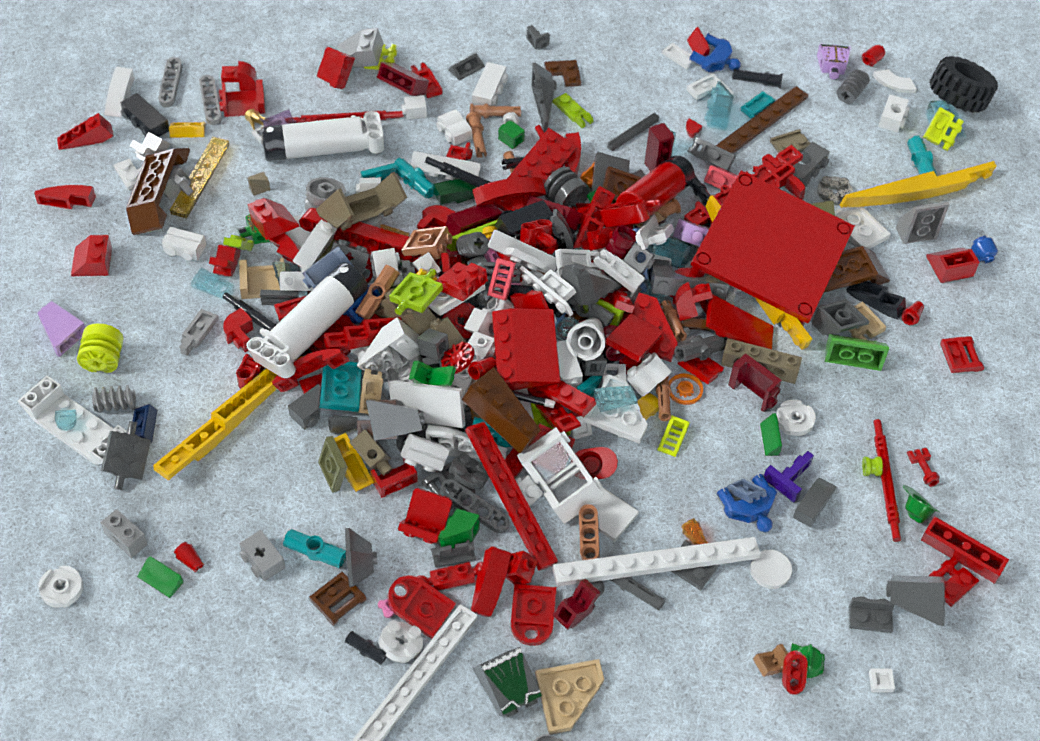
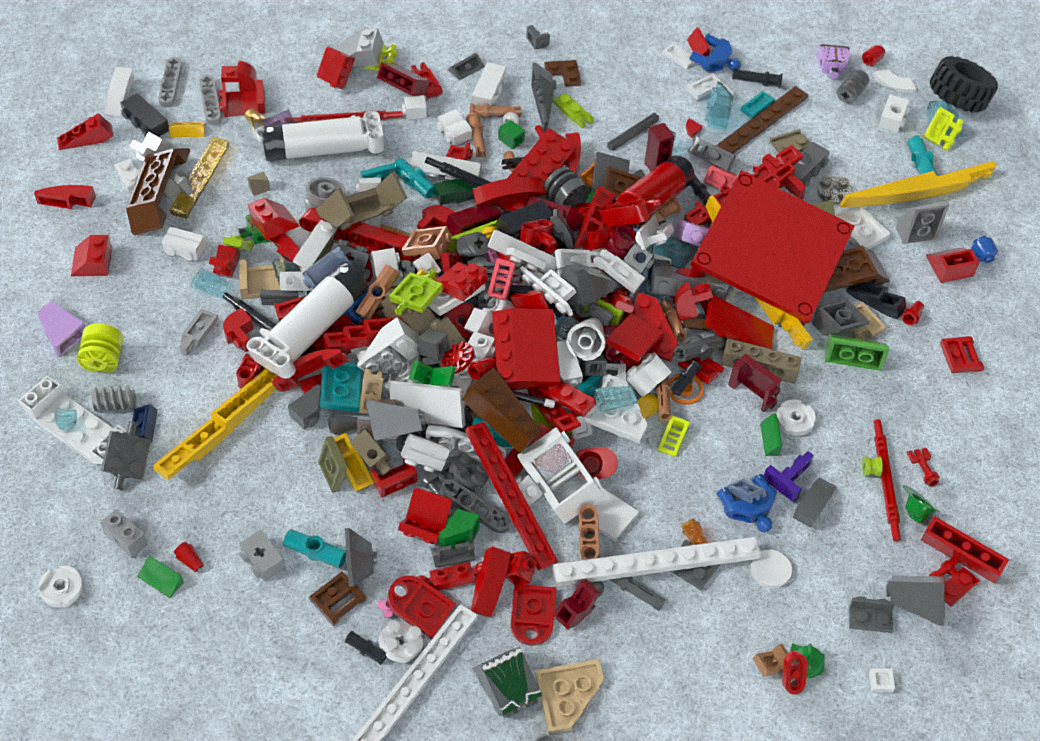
(686, 378): none -> black axle

